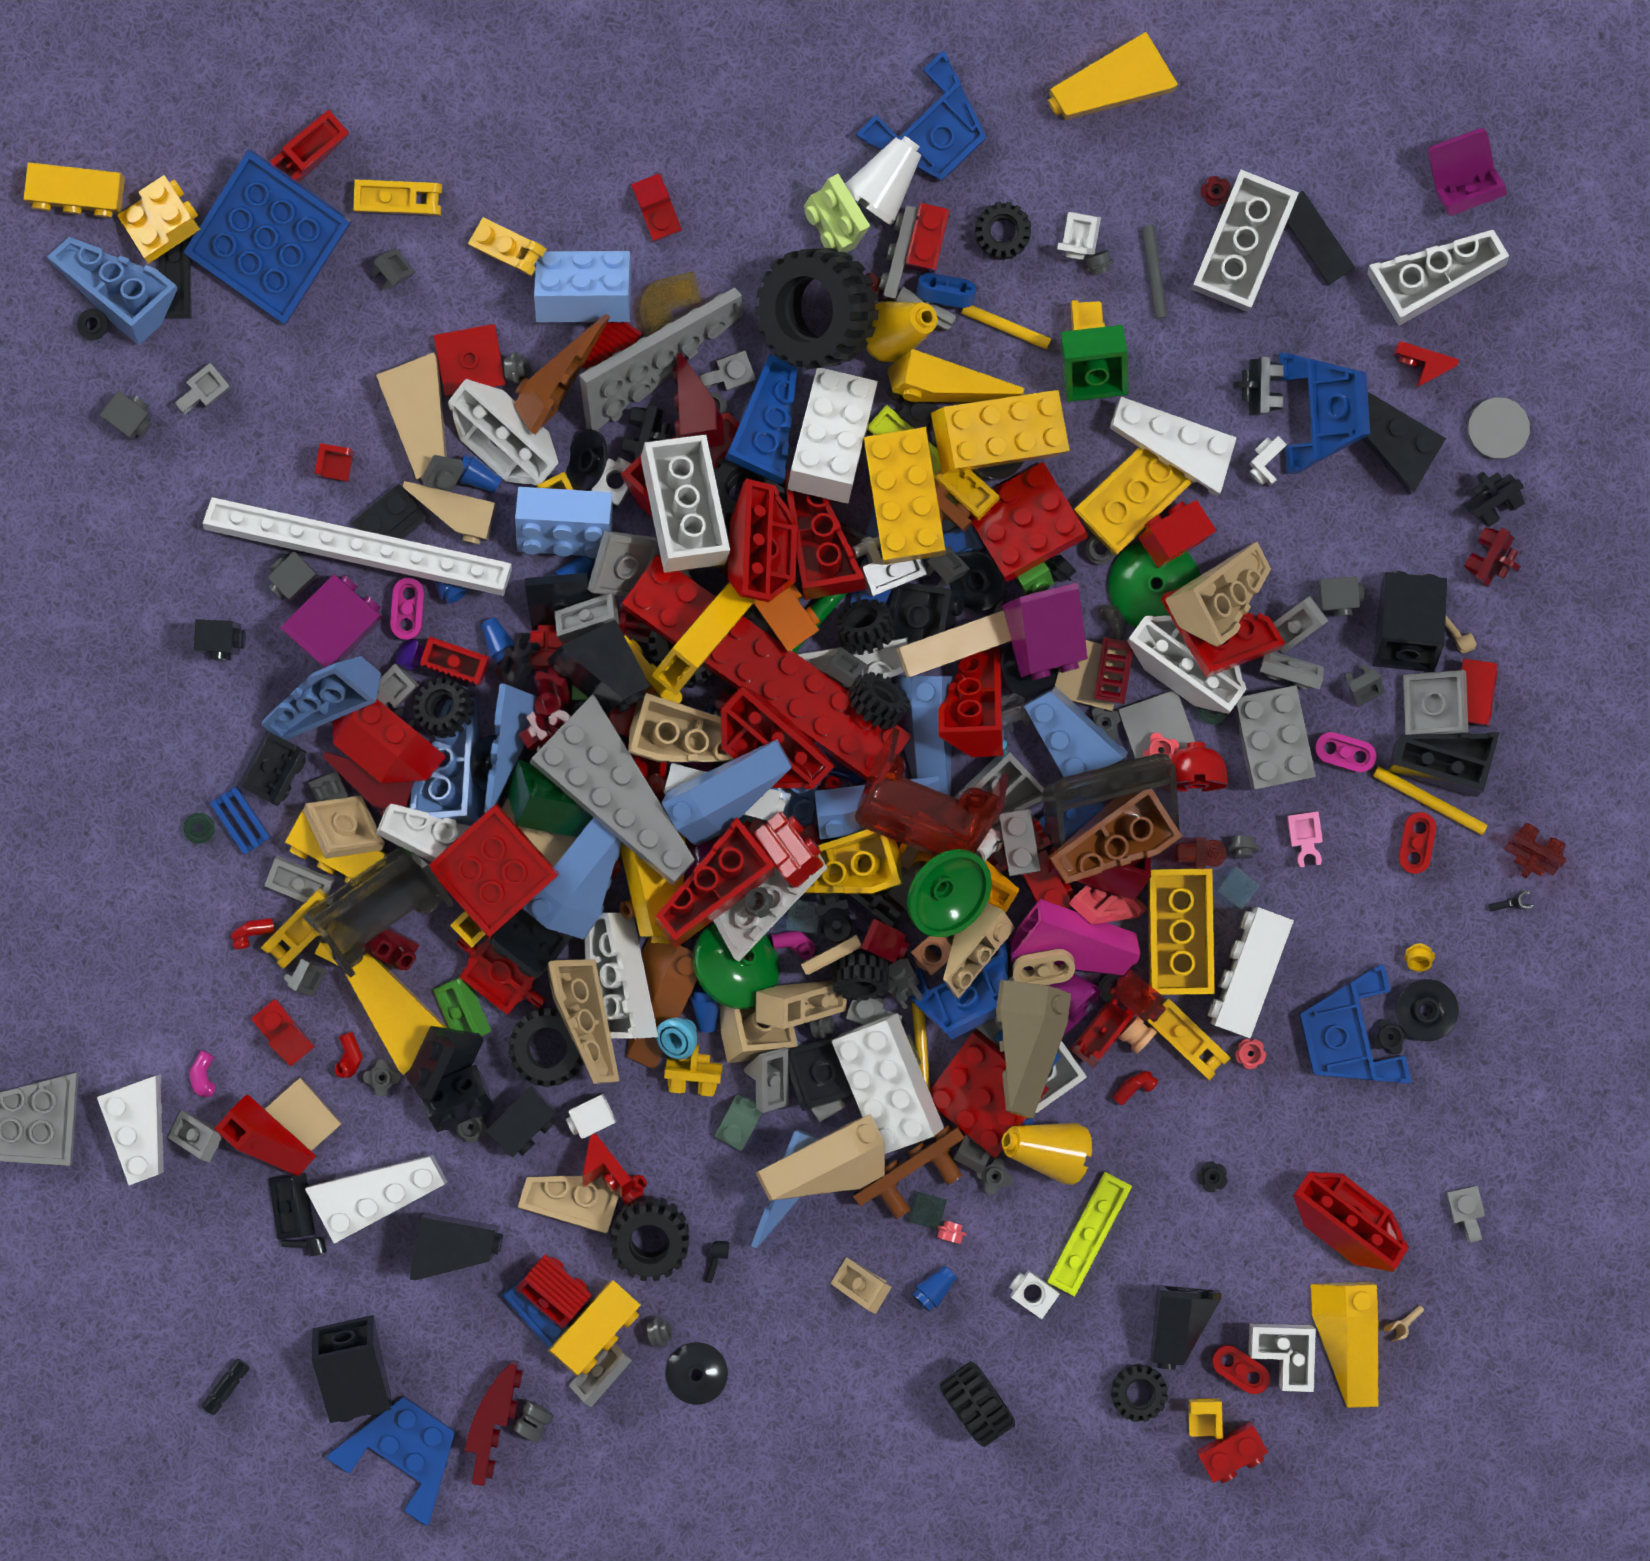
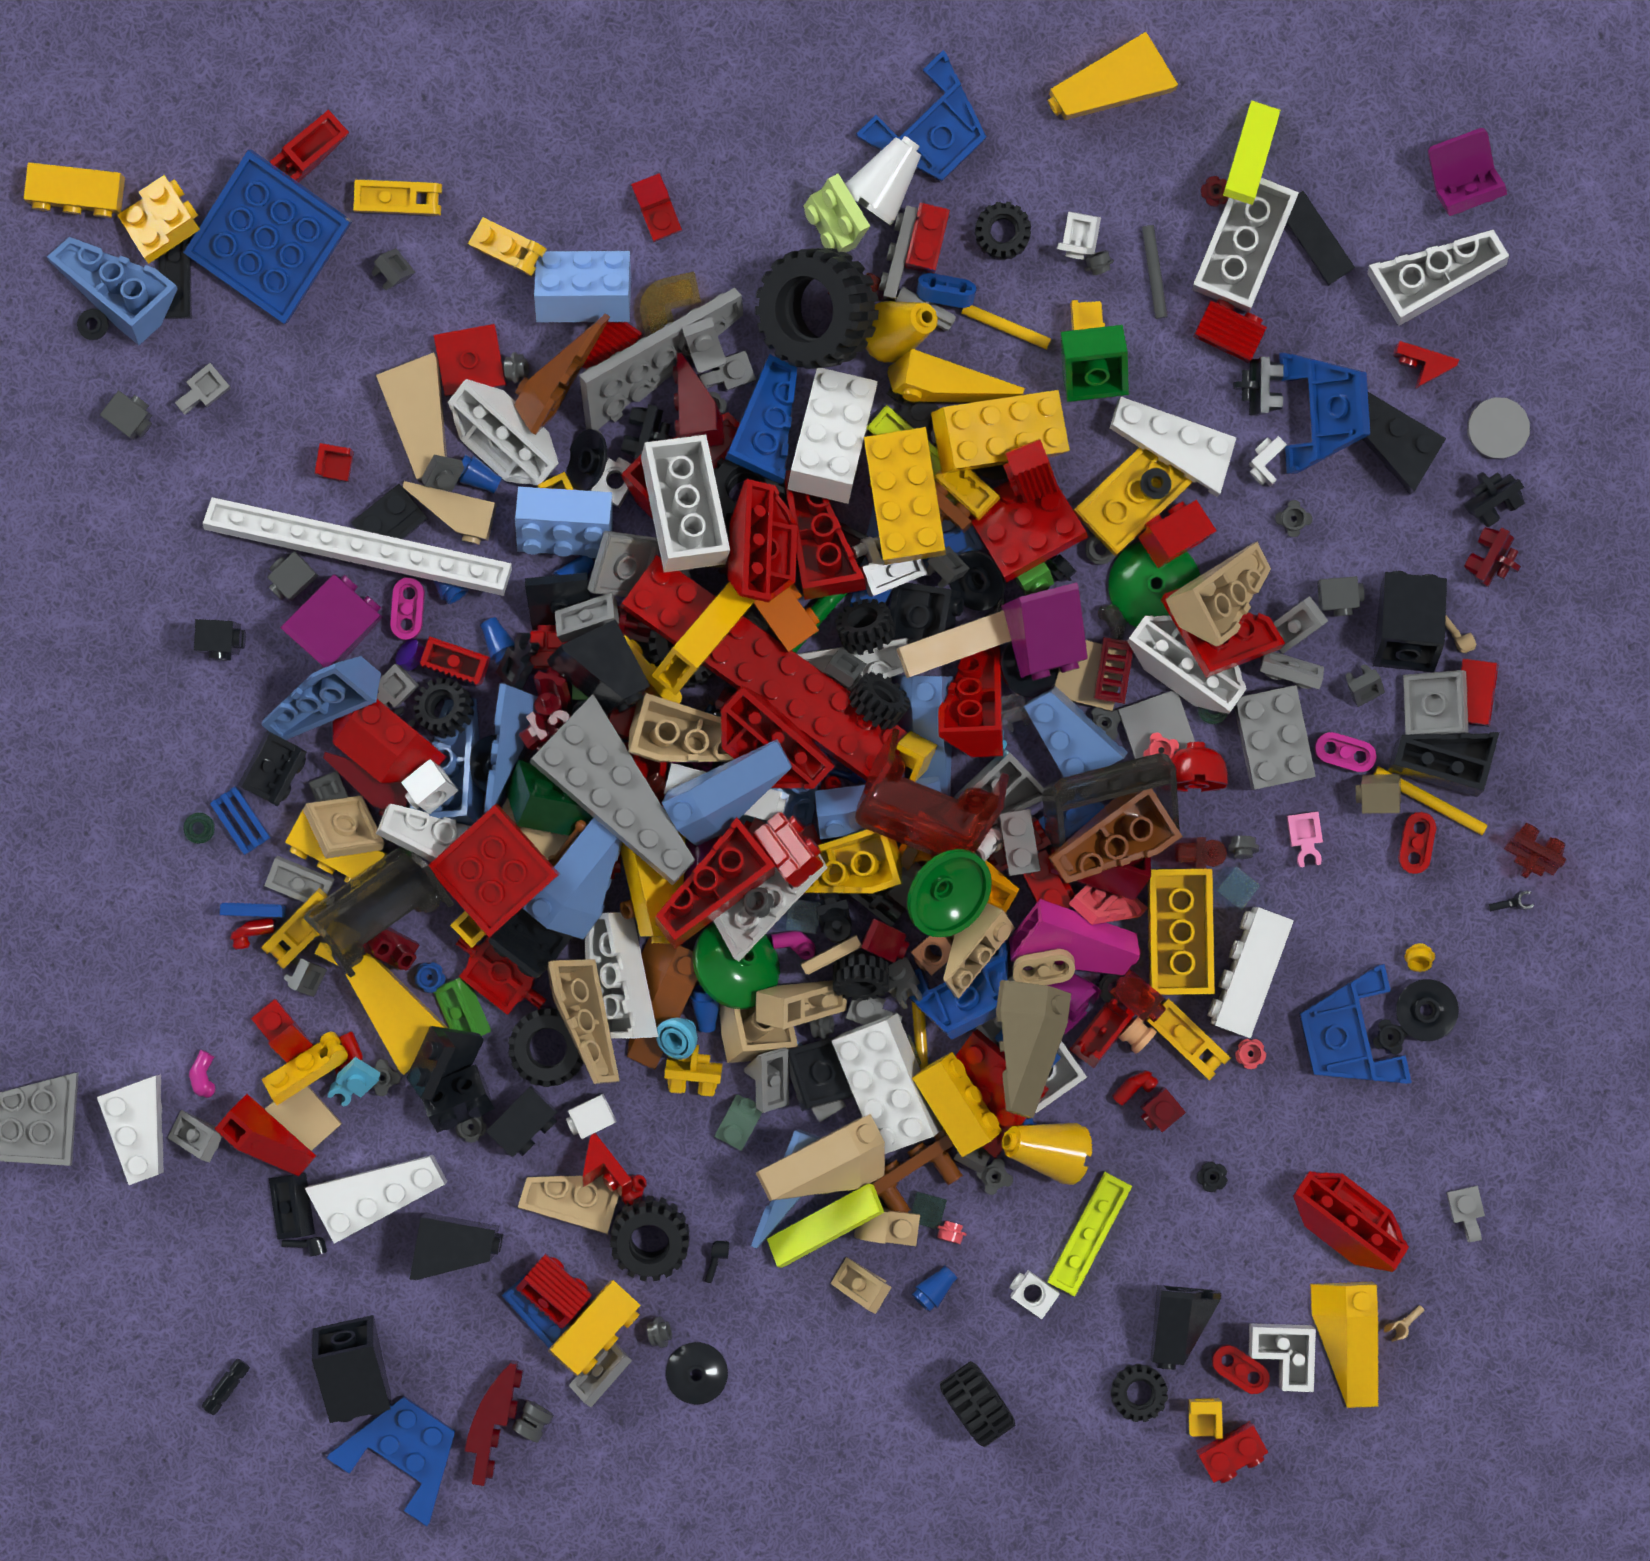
(251, 909): none -> blue tile
(305, 1068): none -> yellow plate
(354, 1078): none -> medium azure plate
(428, 787): none -> white brick
(429, 985): none -> blue plate
(579, 827): none -> dark orange hinge
(704, 345): none -> light grey slope
(825, 1225): none -> neon yellow tile
(890, 1228): none -> tan brick
(916, 753): none -> yellow panel
(957, 1104): none -> yellow brick
(1030, 471): none -> red brick
(1150, 491): none -> black plate
(1161, 1110): none -> dark red brick
(1230, 331): none -> red brick
(1251, 152): none -> neon yellow tile
(1293, 509): none -> dark grey plate
(1379, 793): none -> dark tan brick

